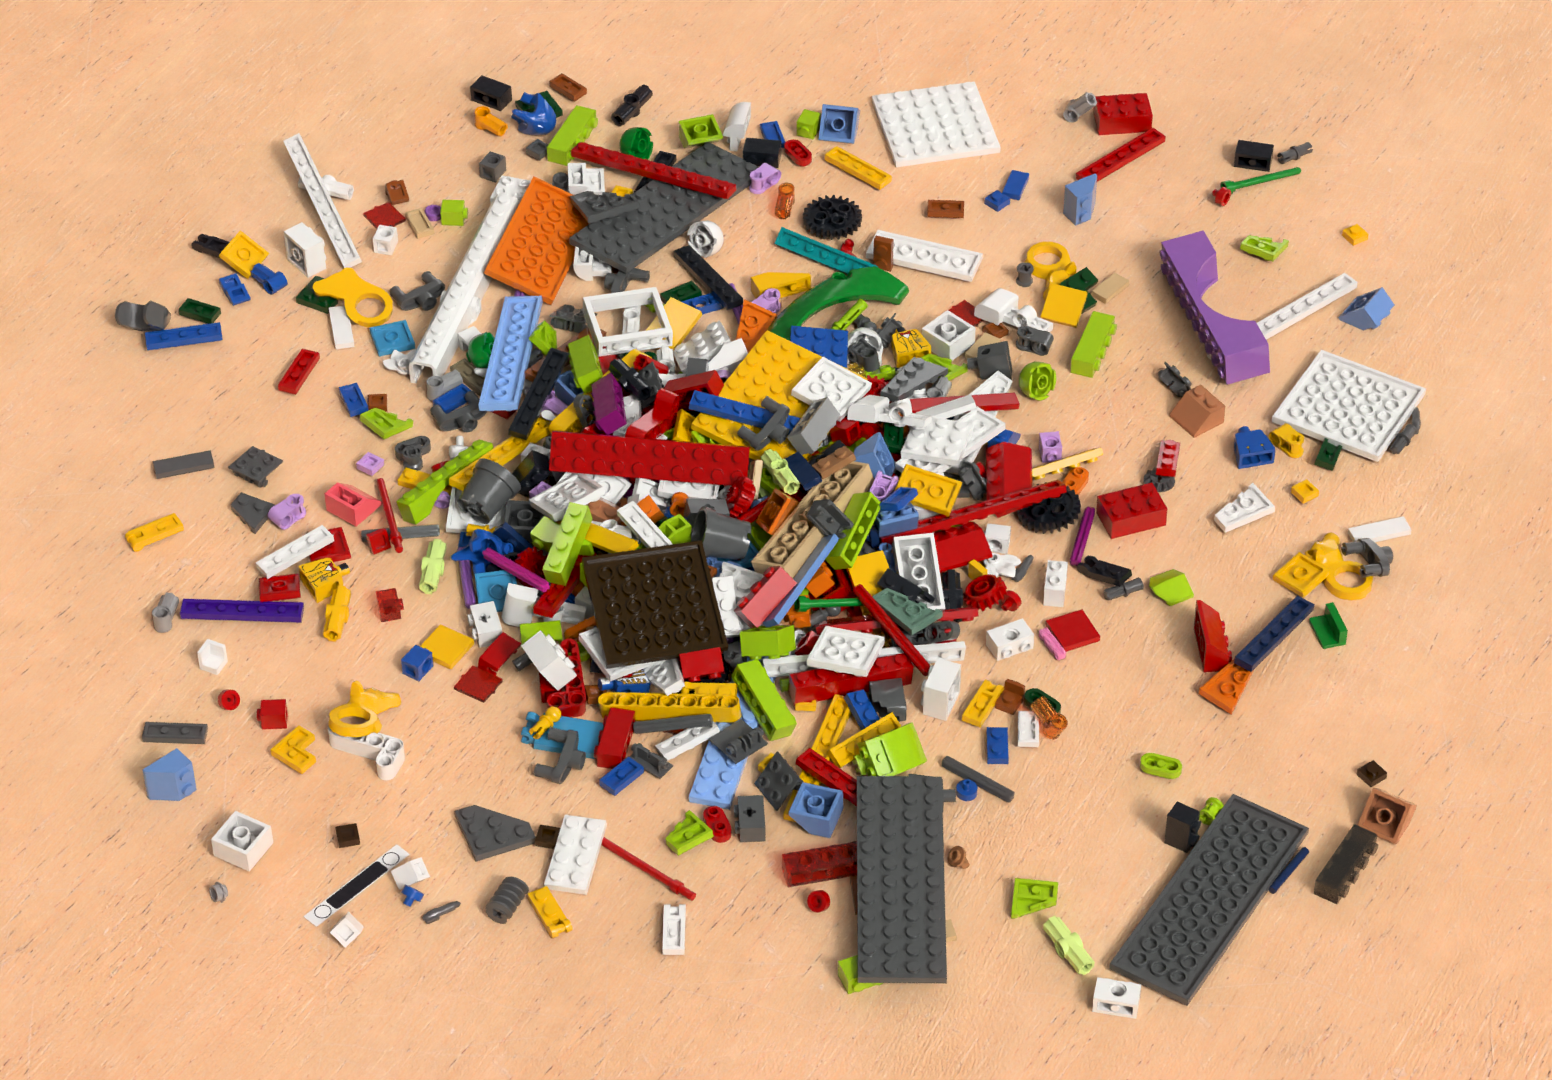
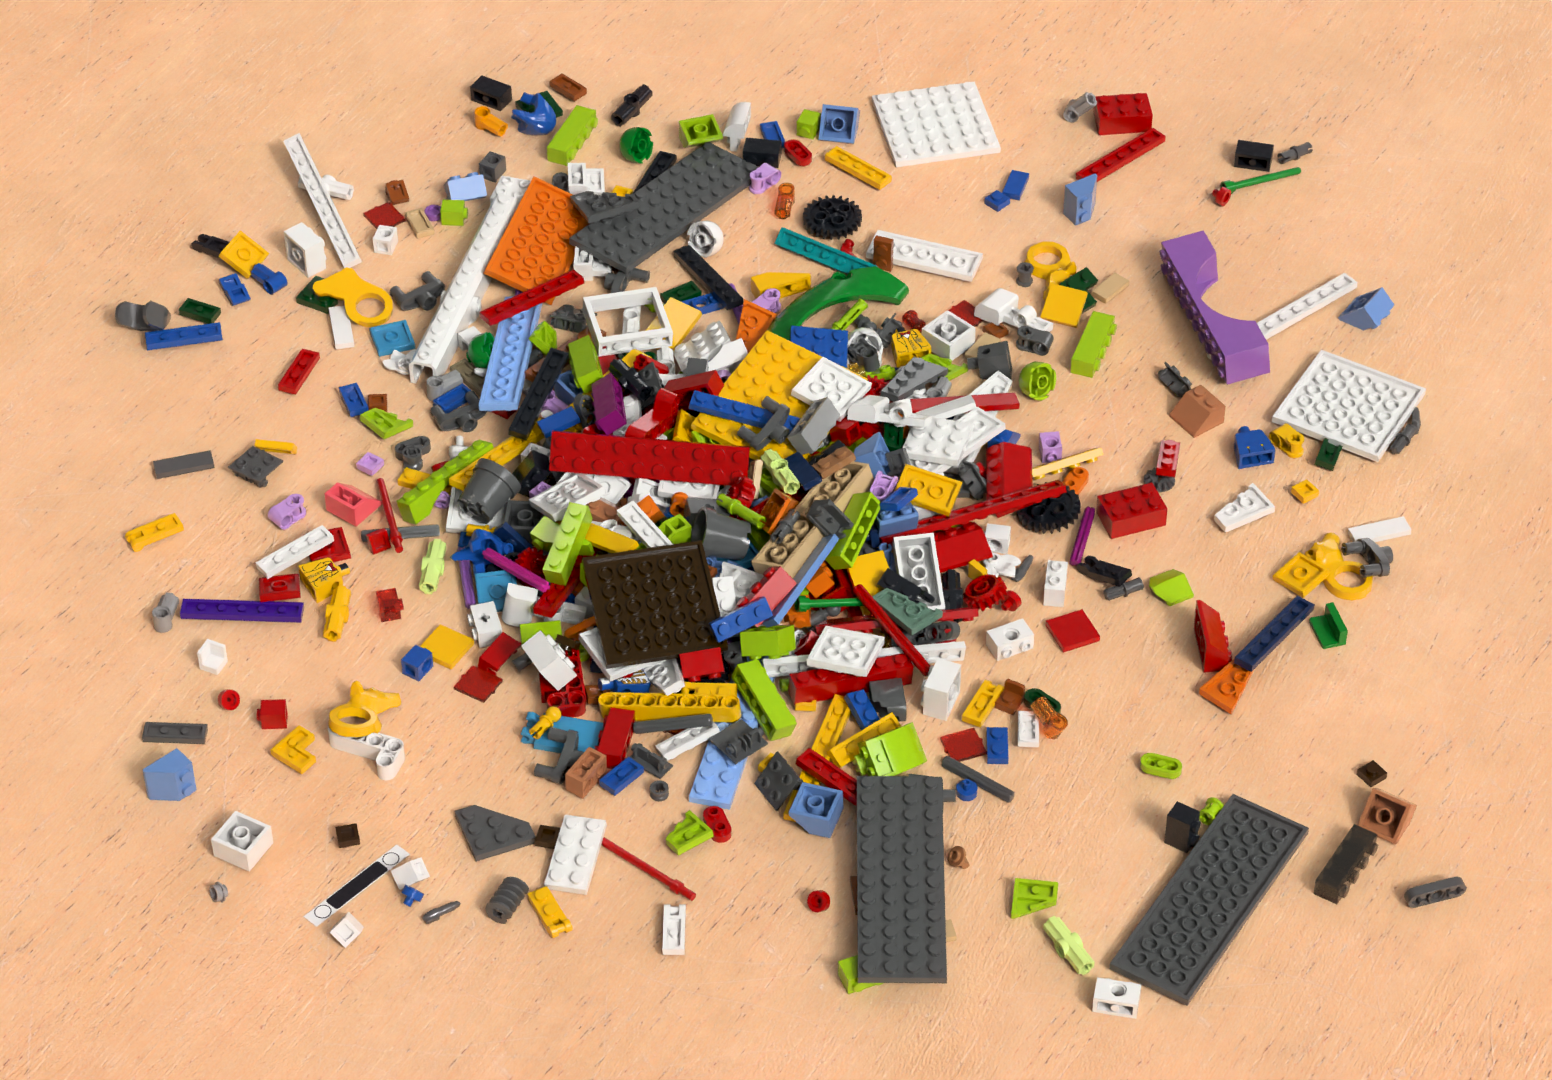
(251, 510): dark grey wing -> none
(276, 446): none -> yellow tile
(466, 188): none -> slope
(531, 297): none -> red plate
(537, 149): dark grey plate -> none
(558, 421): none -> blue tile
(567, 643): none -> dark brown plate
(585, 772): none -> nougat brick
(653, 170): red plate -> none
(659, 785): none -> dark grey bush
(736, 508): none -> lime pin
(741, 619): none -> blue plate
(751, 818): dark grey brick -> none
(785, 526): none -> dark grey pin
(820, 864): clear red brick -> none
(897, 461): none -> dark grey bracket
(914, 321): none -> clear red bush
(945, 209): dark orange plate -> none
(963, 745): none -> clear red piece
(1052, 643): bright pink axle -> none
(1263, 247): lime wing -> none
(1288, 870): dark blue bar -> none
(1355, 234): yellow plate -> none
(1425, 894): none -> dark grey beam

